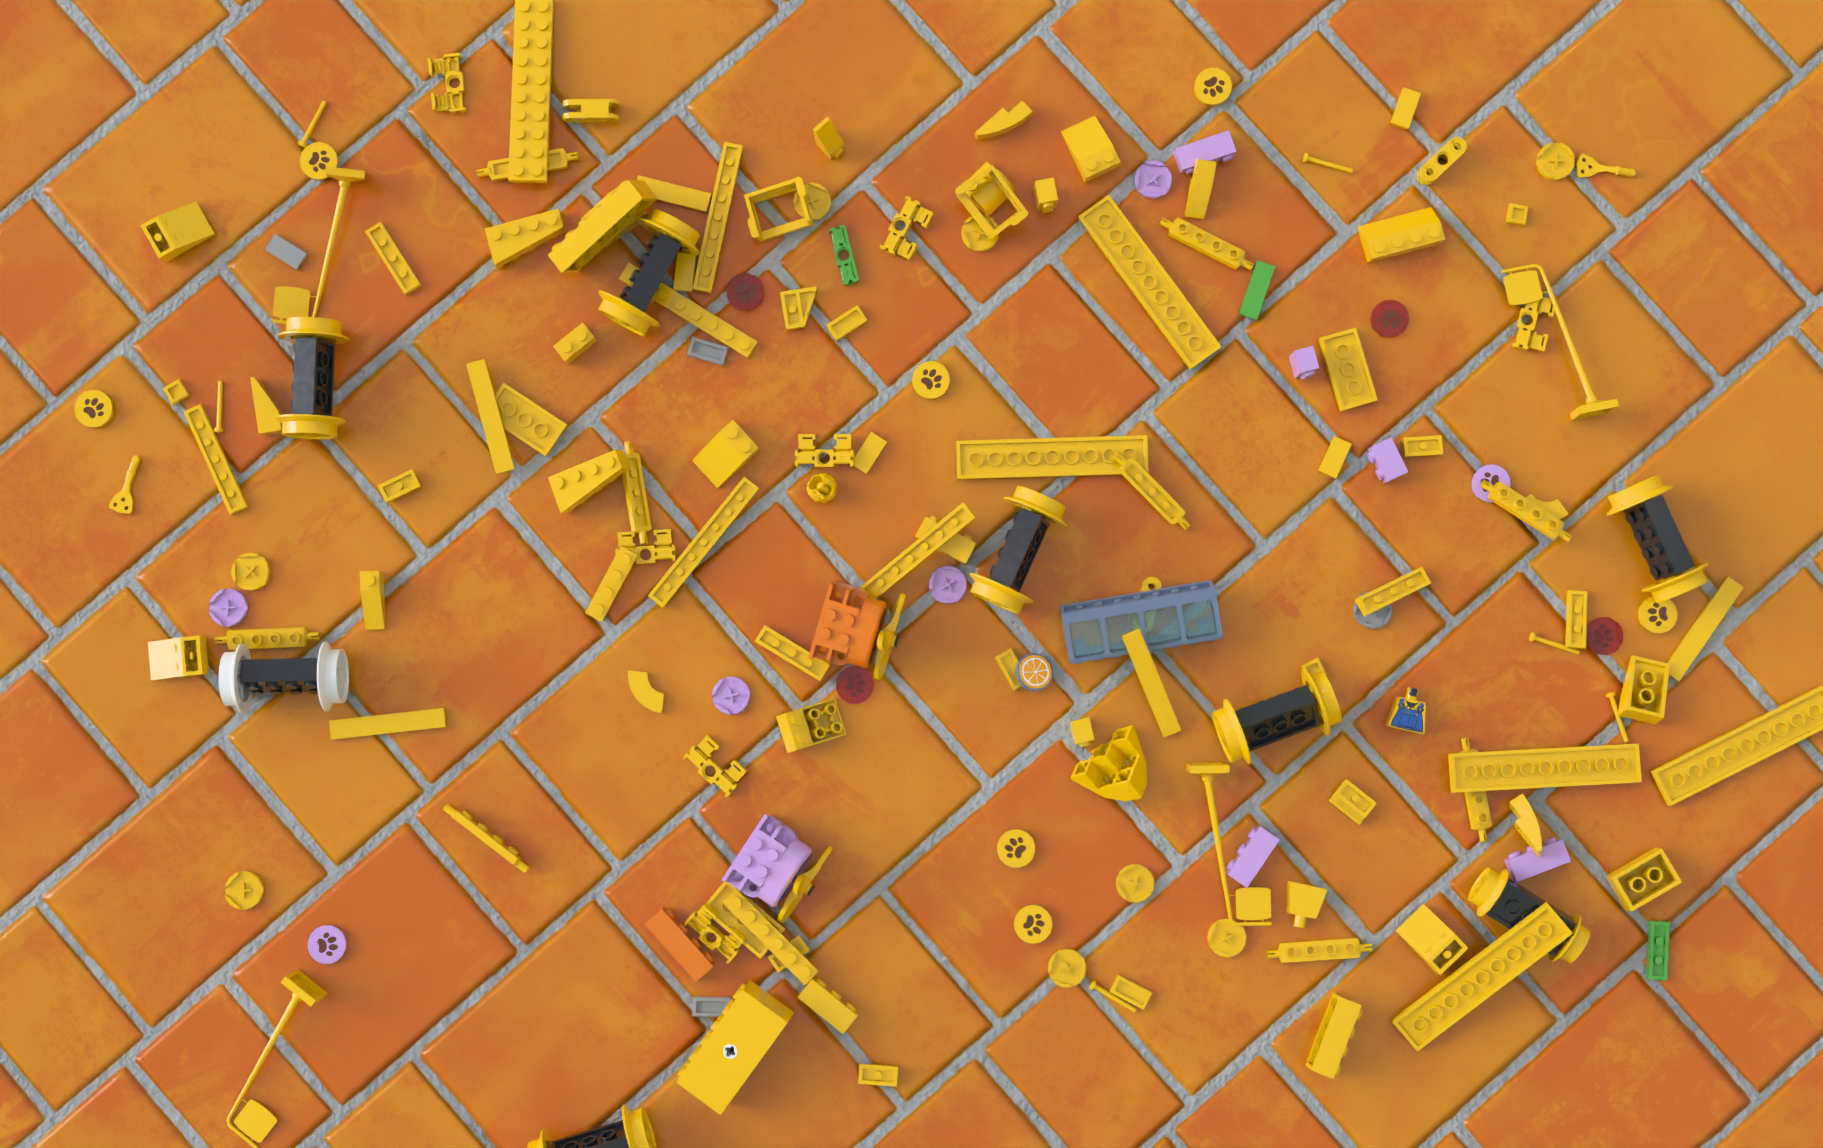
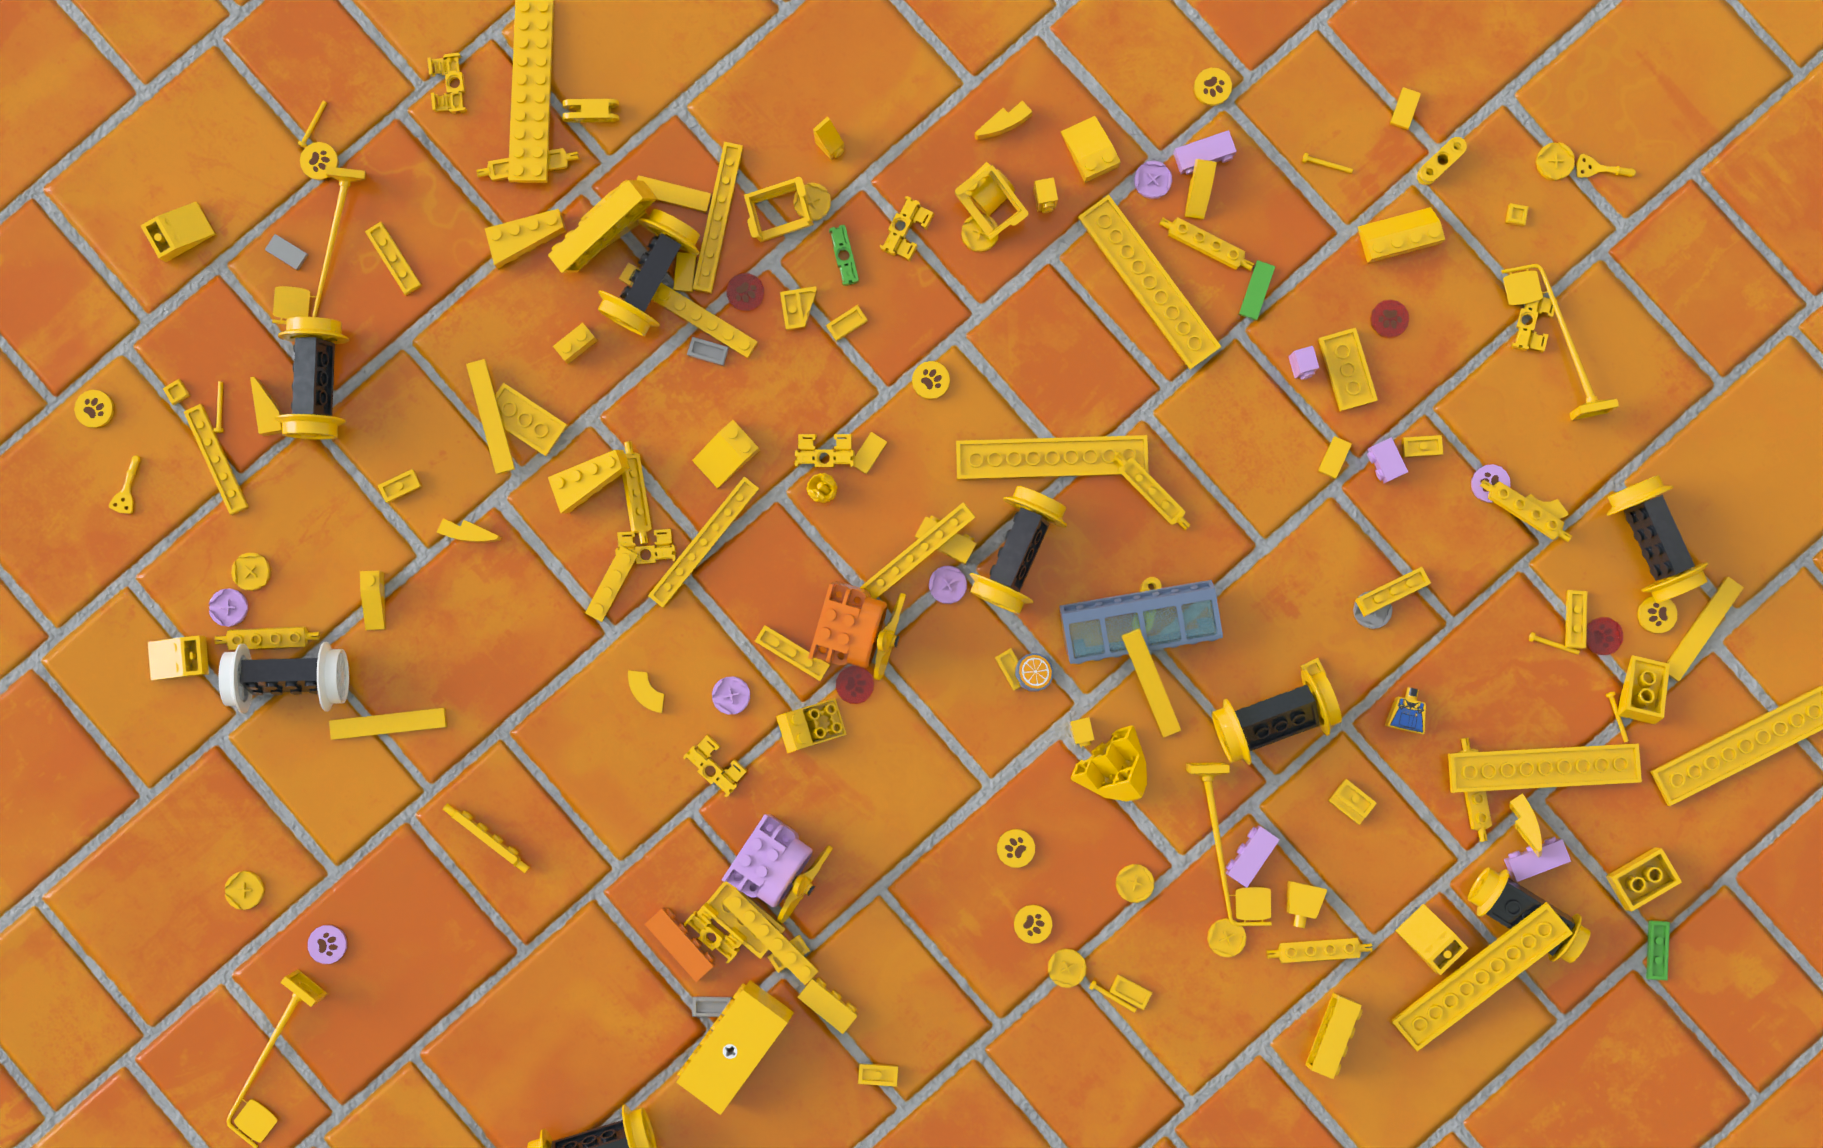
(466, 532): none -> yellow slope

